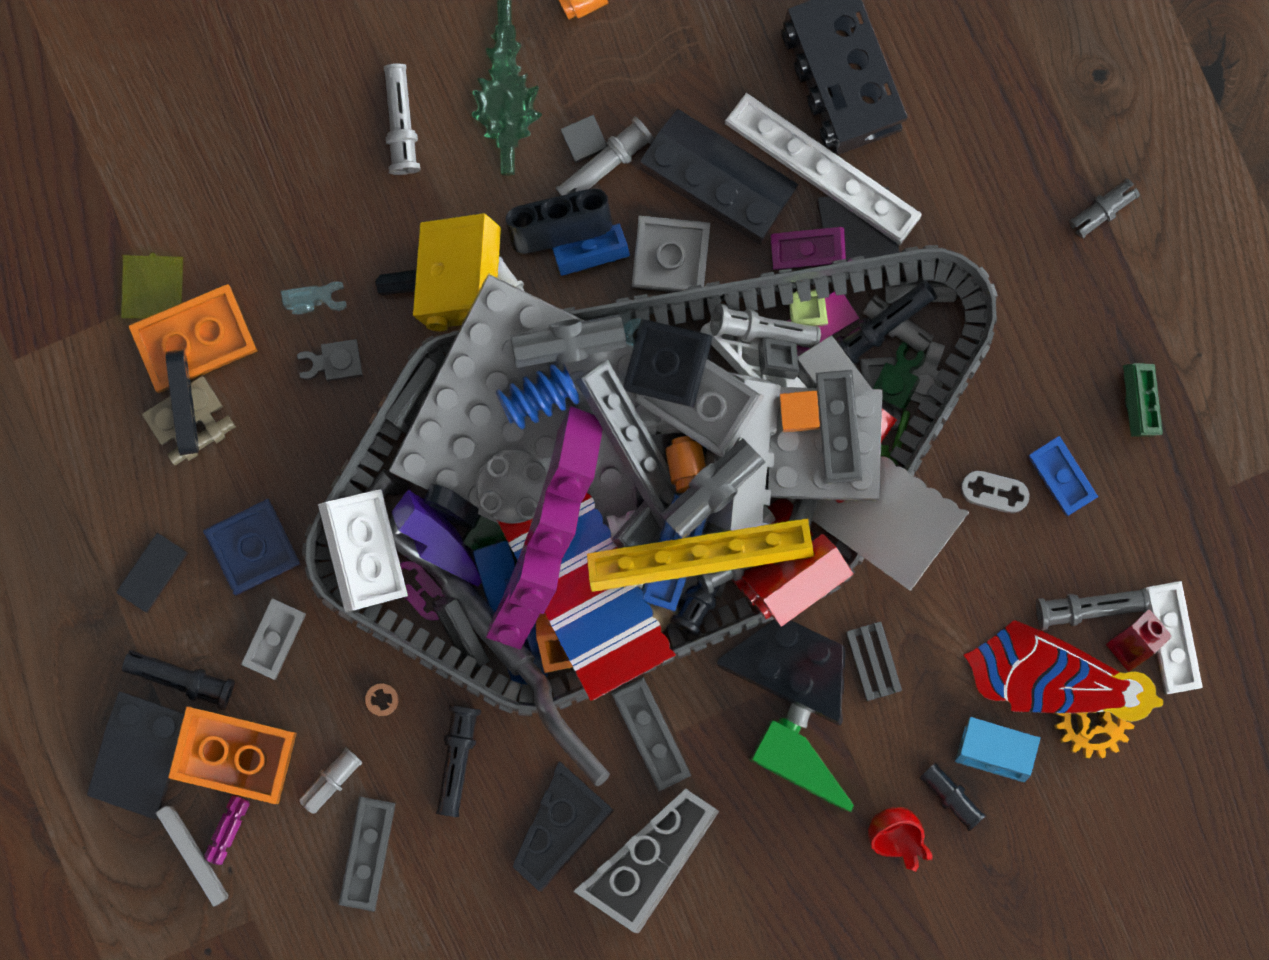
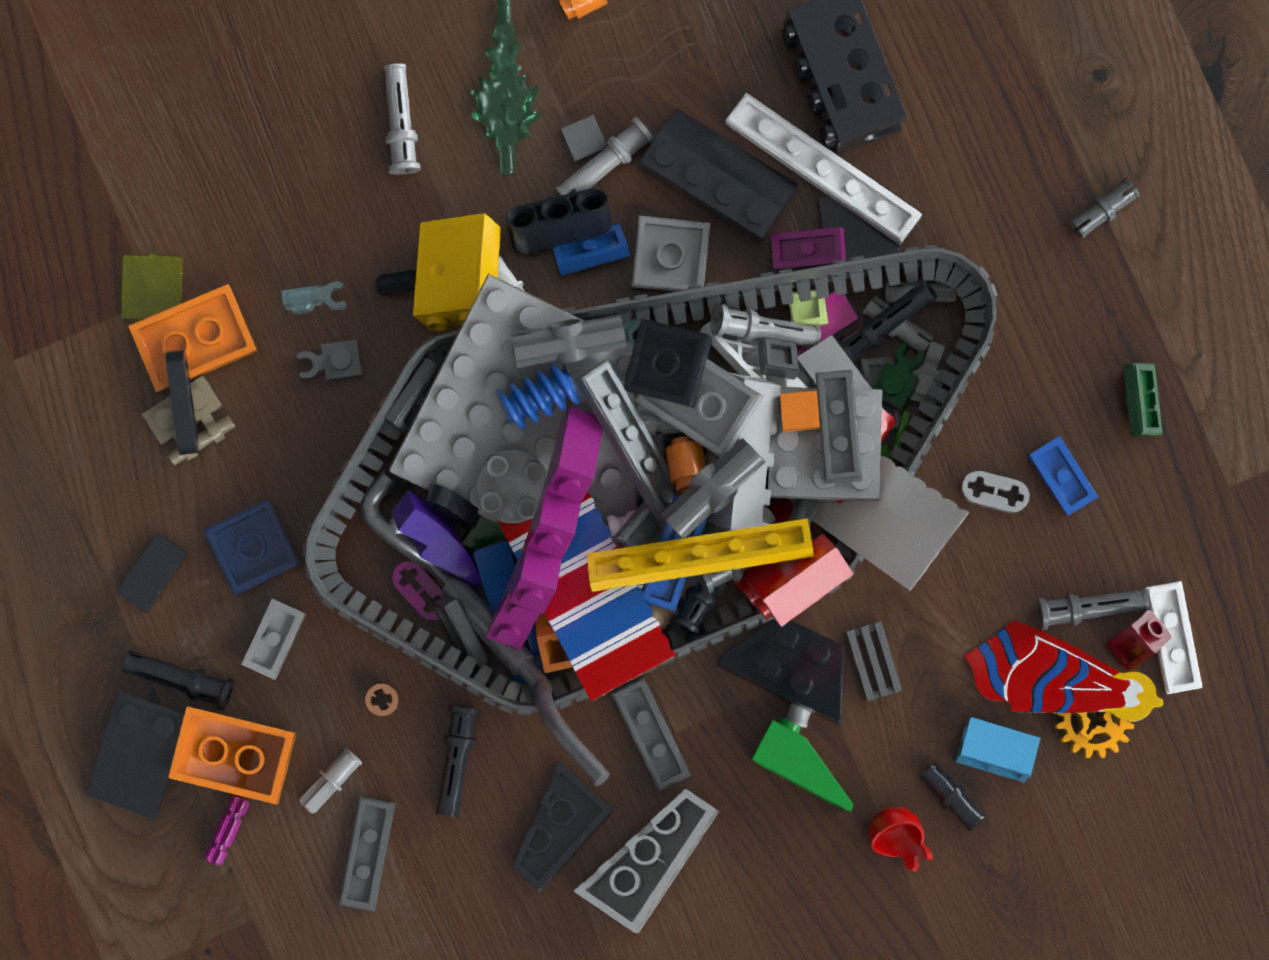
(192, 855): light grey tile -> none
(363, 550): white tile -> none

